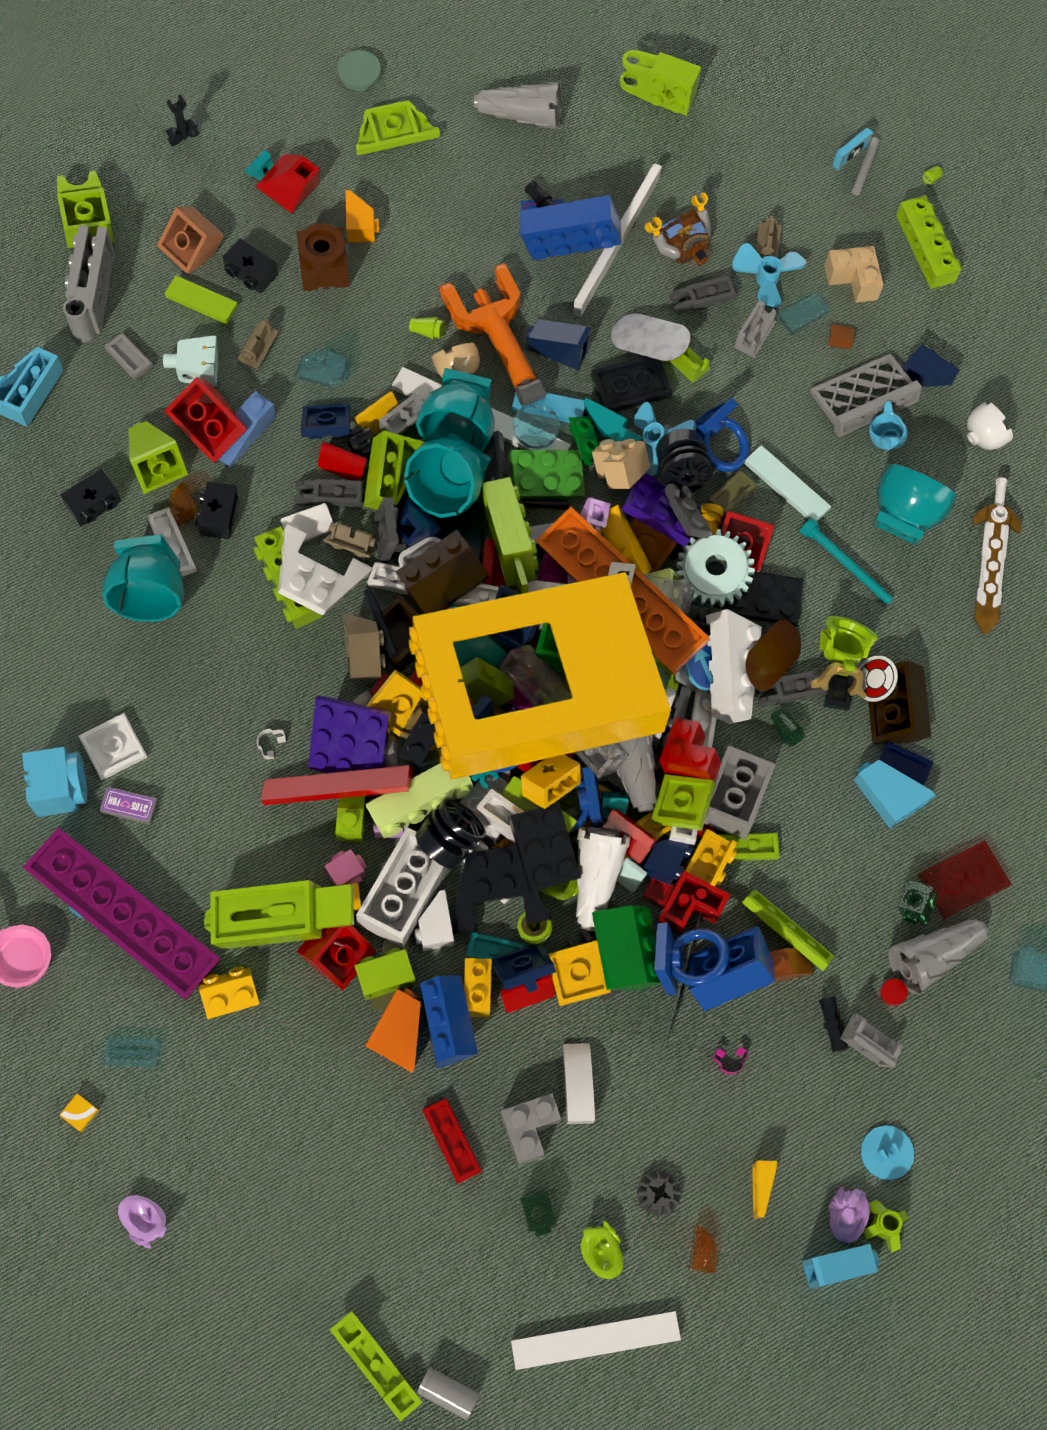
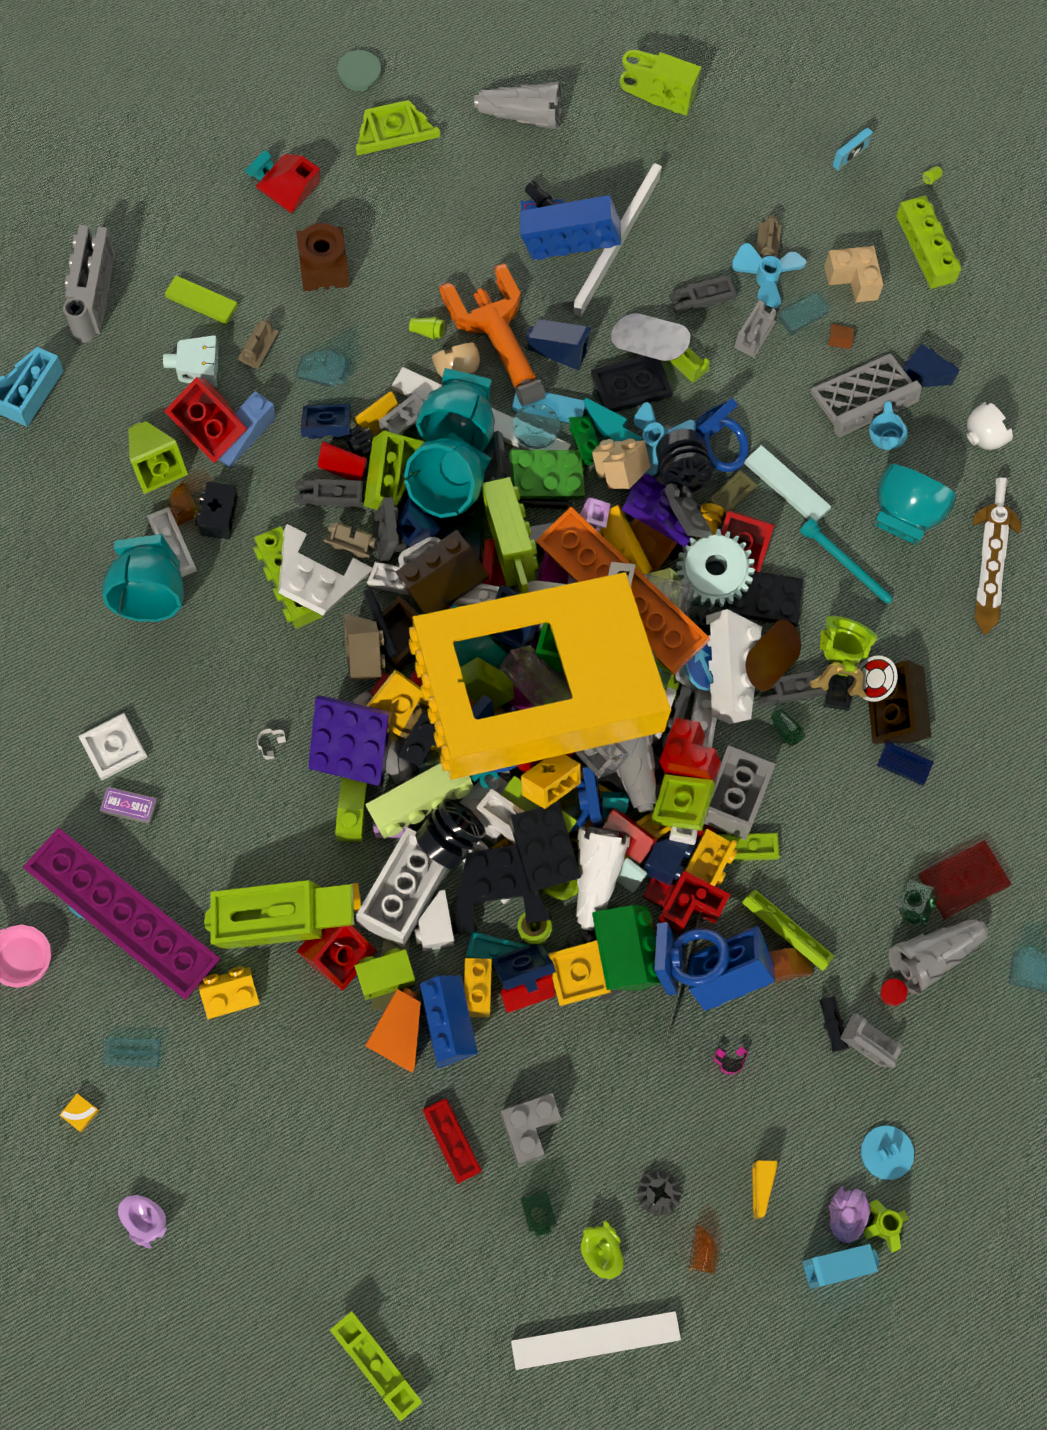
(54, 781): medium azure piece -> none
(82, 206): lime brick -> none
(95, 487): black brick -> none
(128, 356): light grey tile -> none
(183, 128): black bar -> none
(189, 239): nougat slope -> none
(250, 266): black brick -> none
(311, 521): white slope -> none
(337, 785): red tile -> none
(346, 869): bright pink brick -> none
(360, 220): light orange slope -> none
(448, 1393): light grey pin -> none
(578, 1084): white slope -> none
(684, 236): torso -> none
(865, 166): light grey bar -> none
(891, 792): medium azure slope -> none

